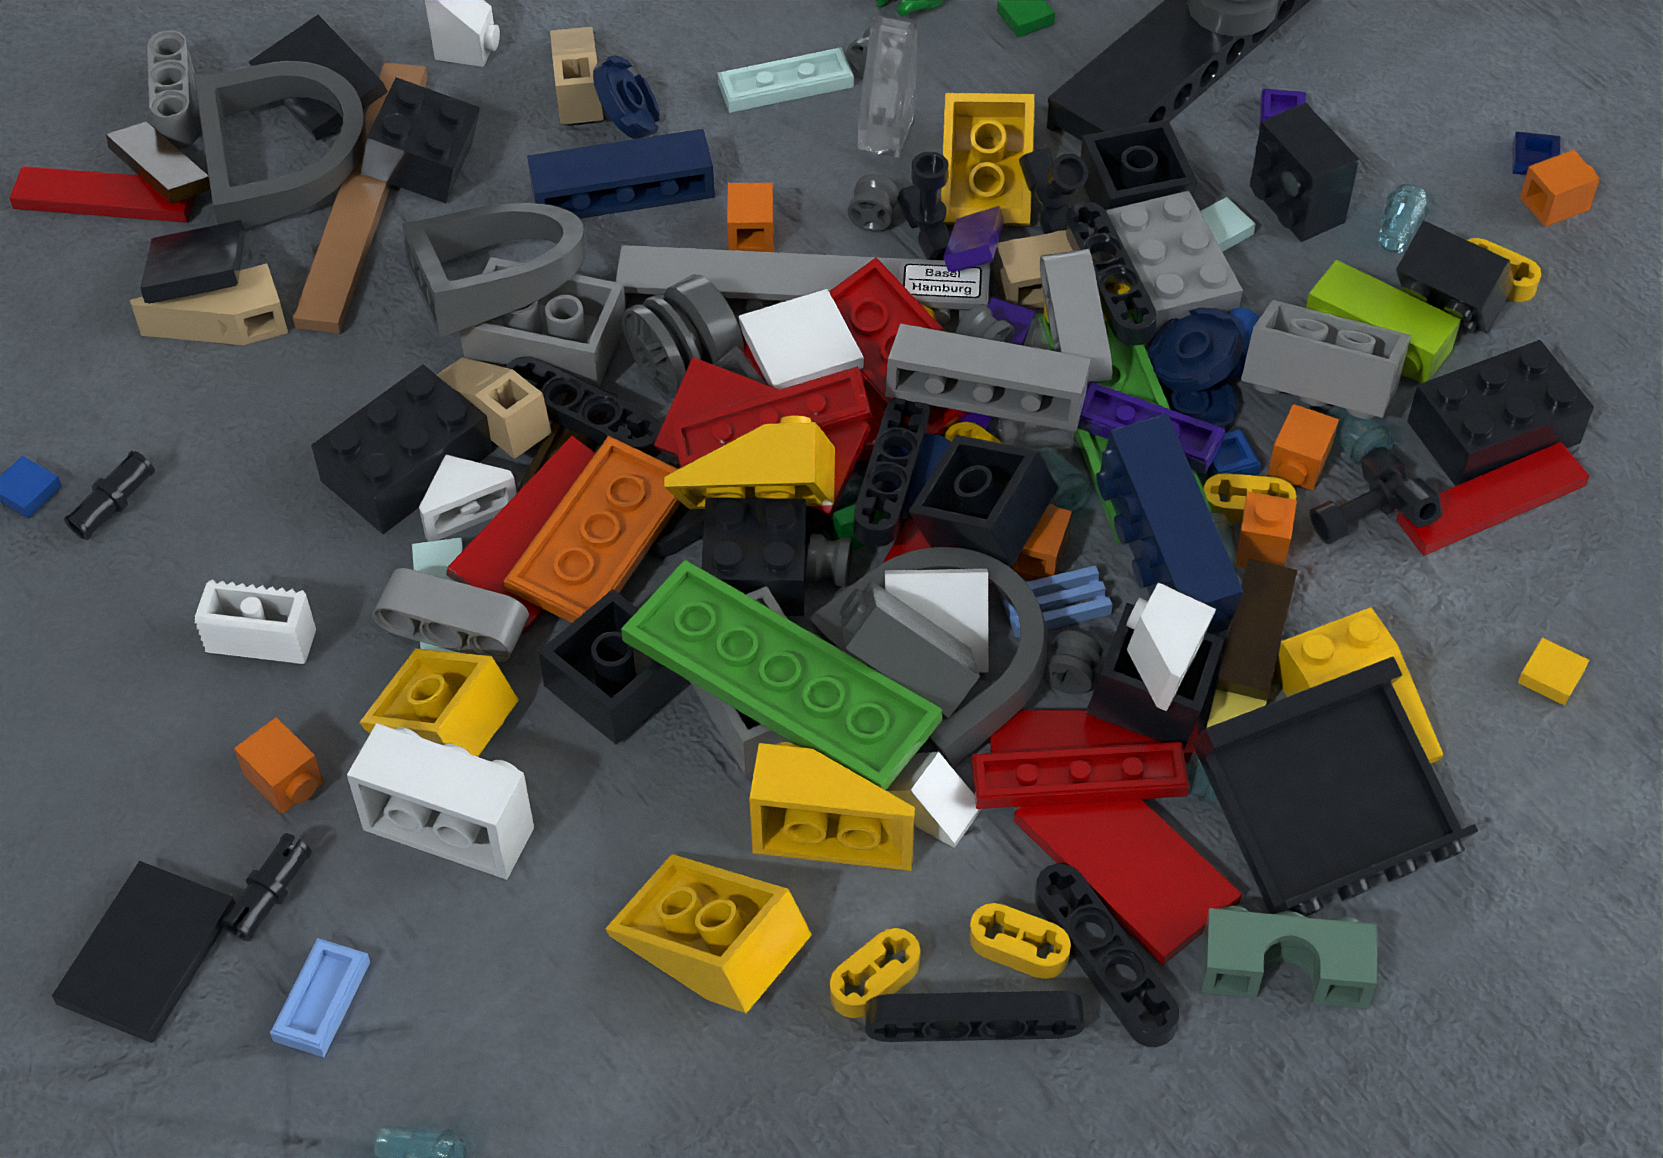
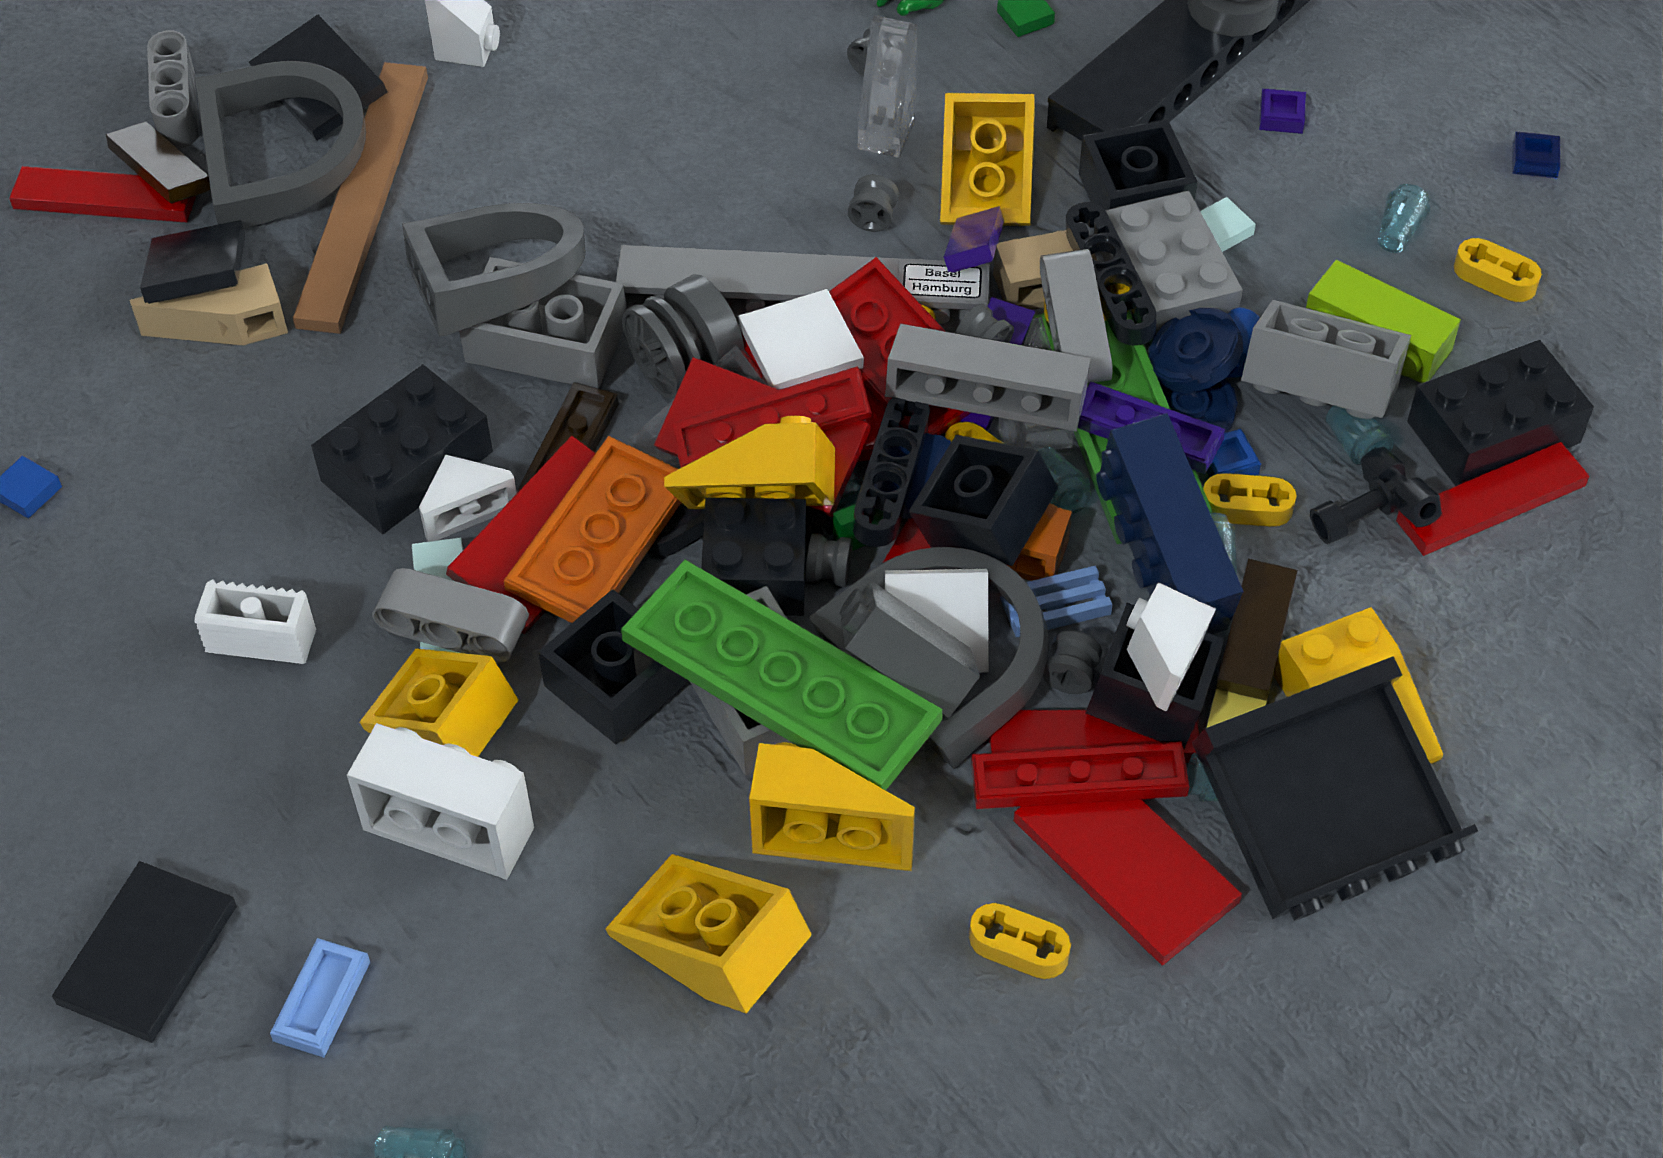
(109, 495): black pin -> none
(266, 887): black pin -> none
(279, 765): orange brick -> none
(420, 140): black brick -> none
(512, 404): tan slope -> none
(573, 72): tan slope -> none
(587, 403): black beam -> none
(624, 174): dark blue brick -> none
(626, 98): dark blue tile -> none
(750, 217): orange brick -> none
(785, 80): light aqua tile -> none
(867, 964): yellow beam -> none
(922, 205): black bar -> none
(940, 797): white slope -> none
(974, 1016): black beam -> none
(1053, 184): black bar -> none
(1112, 950): black beam -> none
(1265, 529): orange brick -> none
(1303, 172): black brick -> none
(1303, 447): orange brick -> none
(1333, 953): sand green arch -> none
(1456, 277): black brick -> none
(1553, 671): yellow tile -> none
(1559, 188): orange brick -> none

